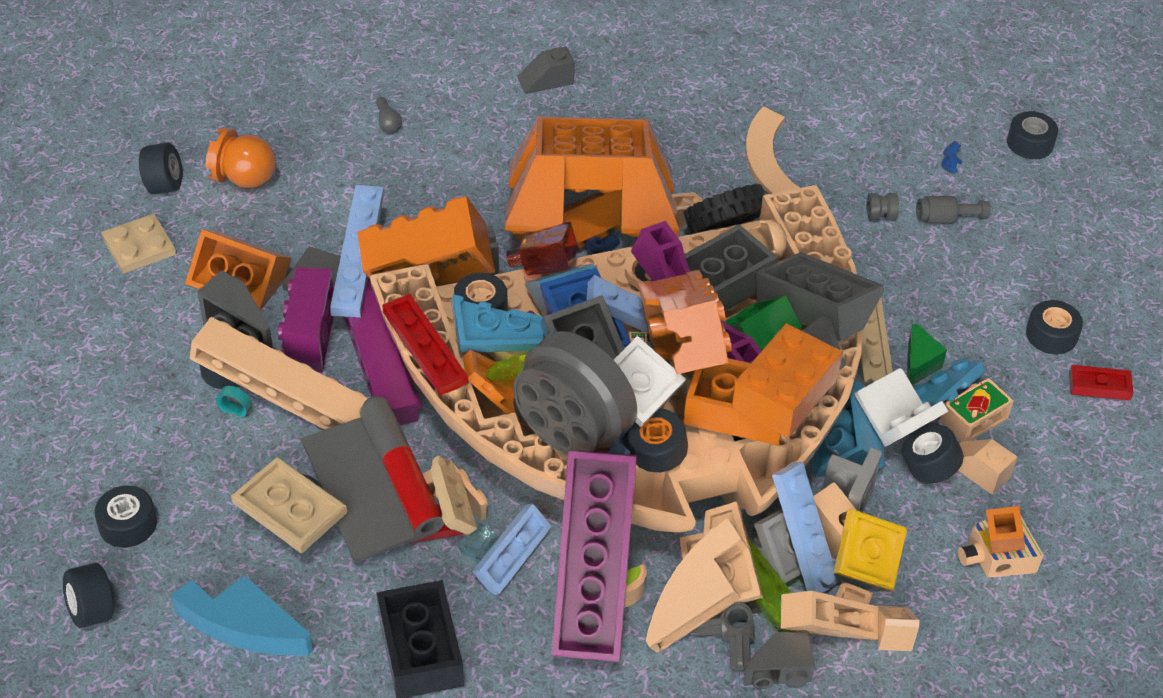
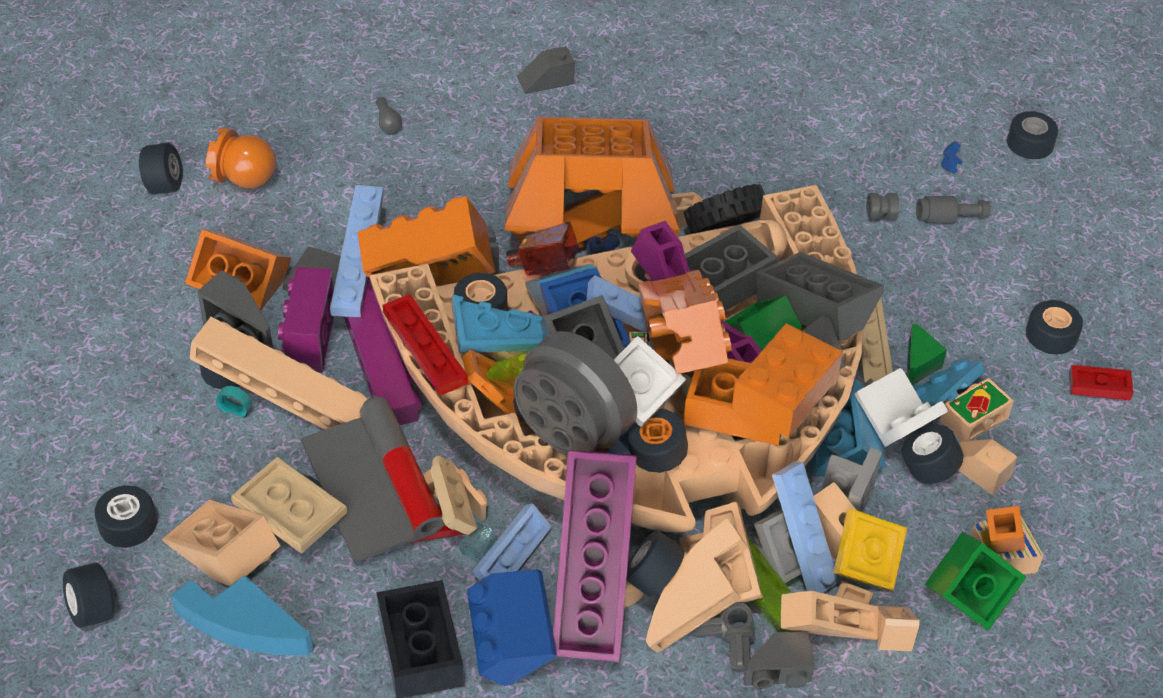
(138, 243): tan plate -> none
(223, 541): none -> light nougat slope
(511, 625): none -> blue slope
(654, 563): none -> black wheel
(761, 155): light nougat tile -> none
(975, 580): none -> green slope

